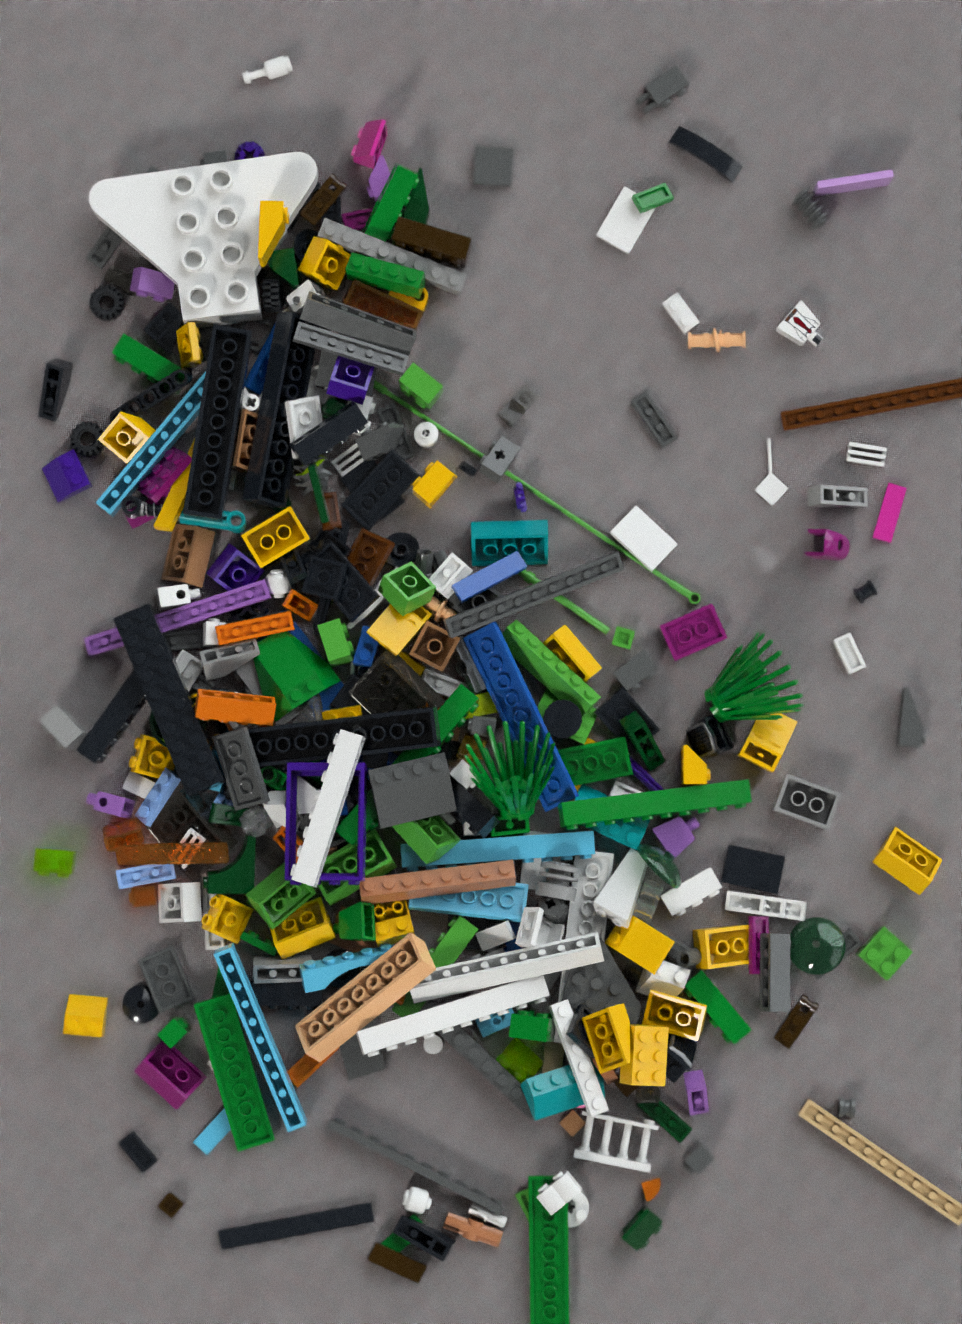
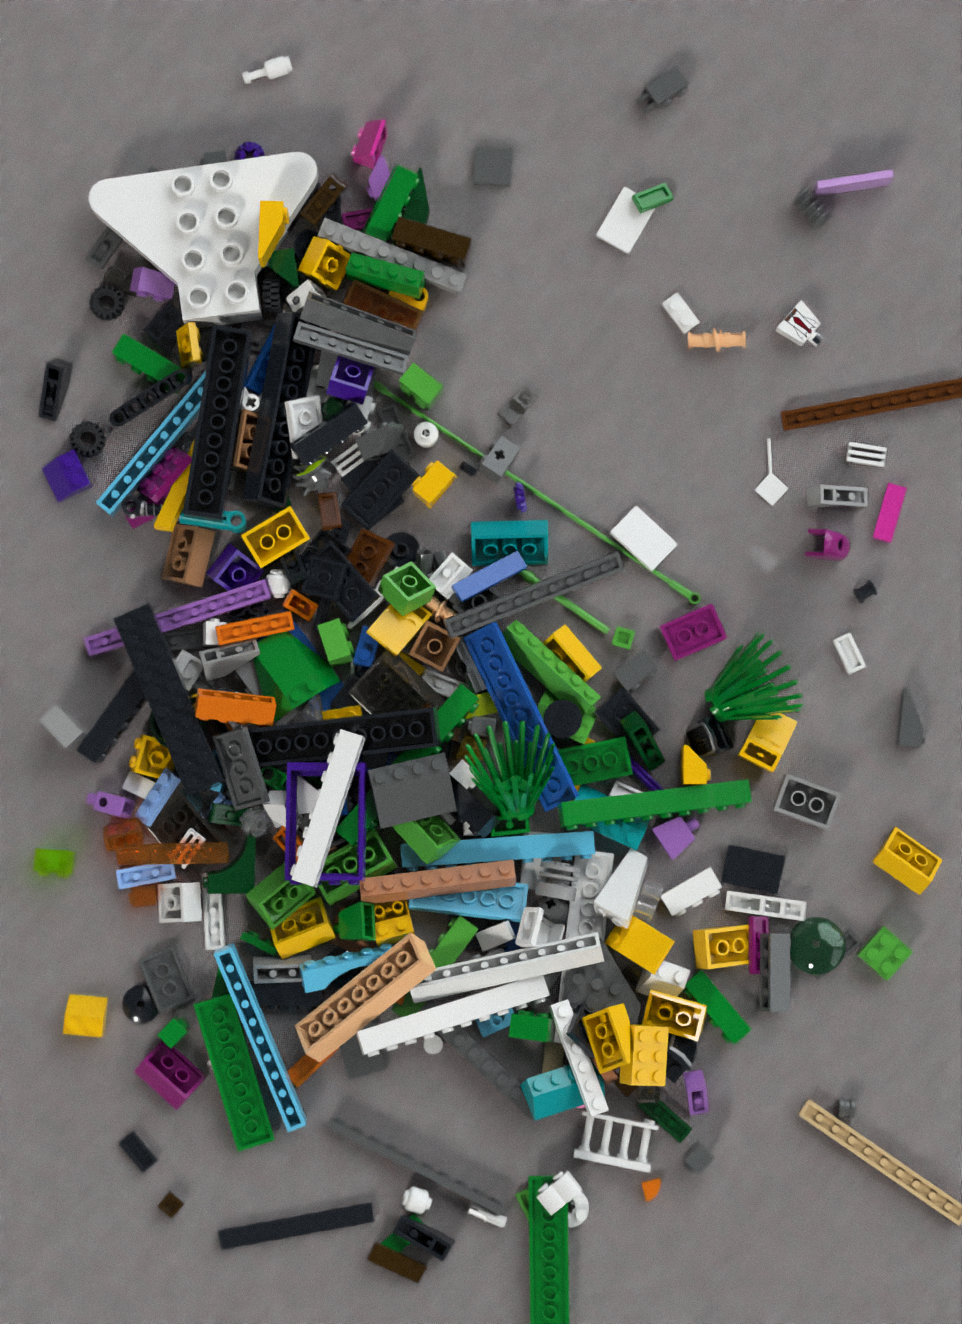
(126, 435): yellow slope -> none
(167, 597): white torso -> none
(213, 1133): medium azure tile -> none
(226, 918): yellow plate -> none
(318, 493): dark green tile -> none
(473, 1229): nougat piece -> none
(519, 1060): clear neon green brick -> none
(572, 1123): medium nougat tile -> none
(641, 1228): dark green slope -> none
(654, 420): dark grey tile -> none
(661, 864): clear green dish -> none
(684, 955): dark grey piece -> none
(706, 152): black slope -> none
(795, 1022): dark brown plate -> none

